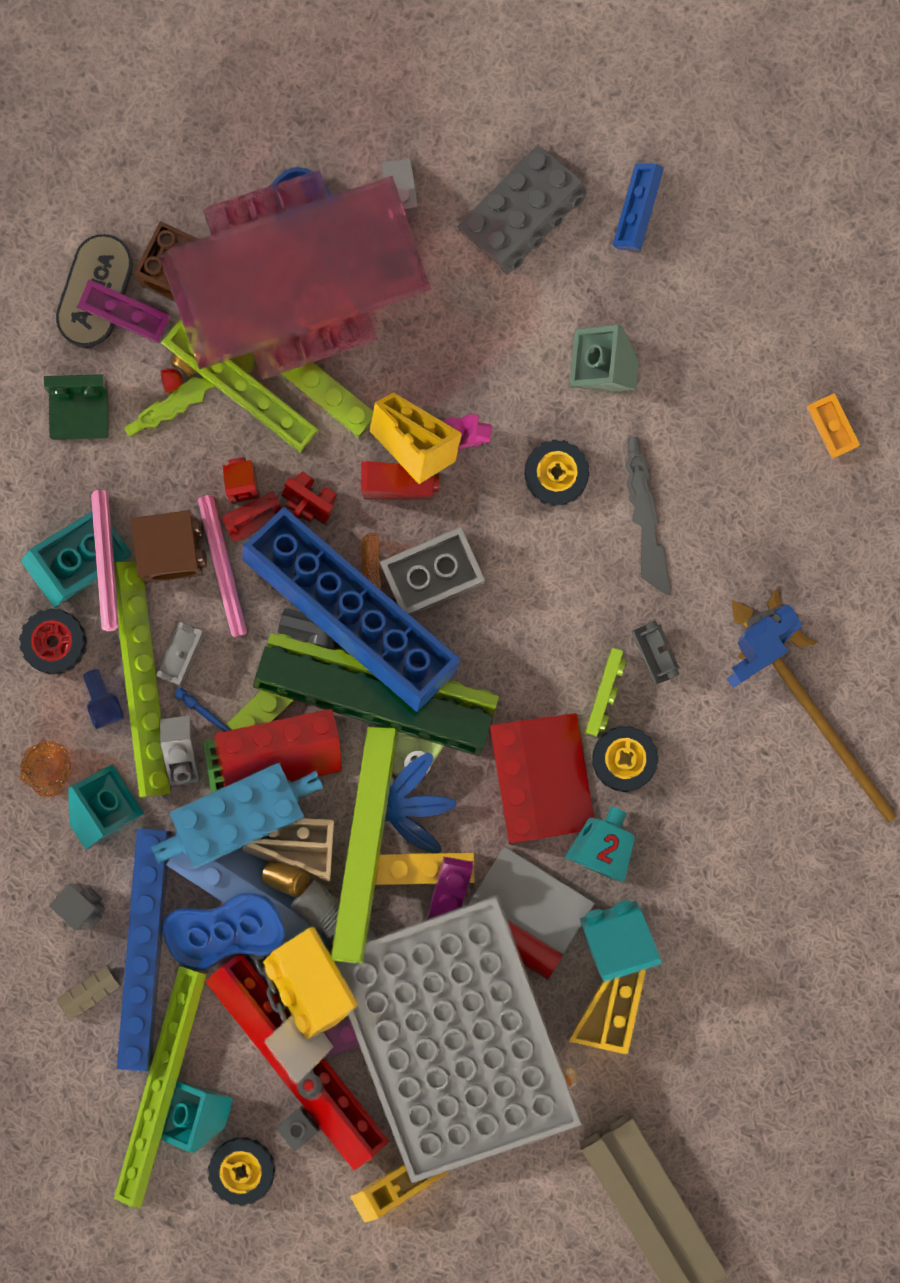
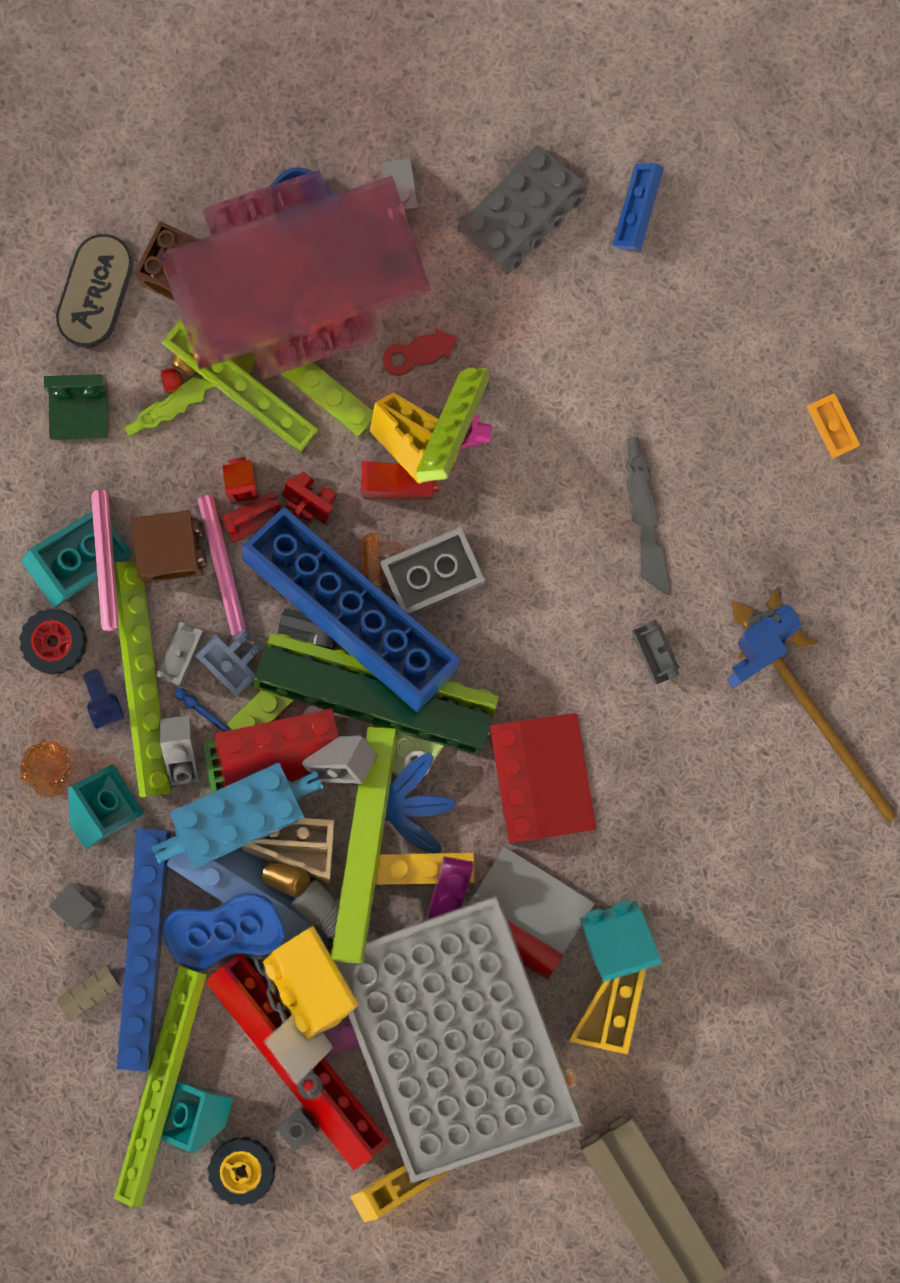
(123, 311): magenta plate -> none
(226, 663): none -> sand blue hinge
(342, 760): none -> light grey slope
(420, 351): none -> red brick
(453, 425): none -> lime plate
(542, 482): black wheel -> none
(603, 360): sand green slope -> none
(604, 846): teal torso -> none
(606, 693): lime plate -> none
(625, 759): black wheel -> none

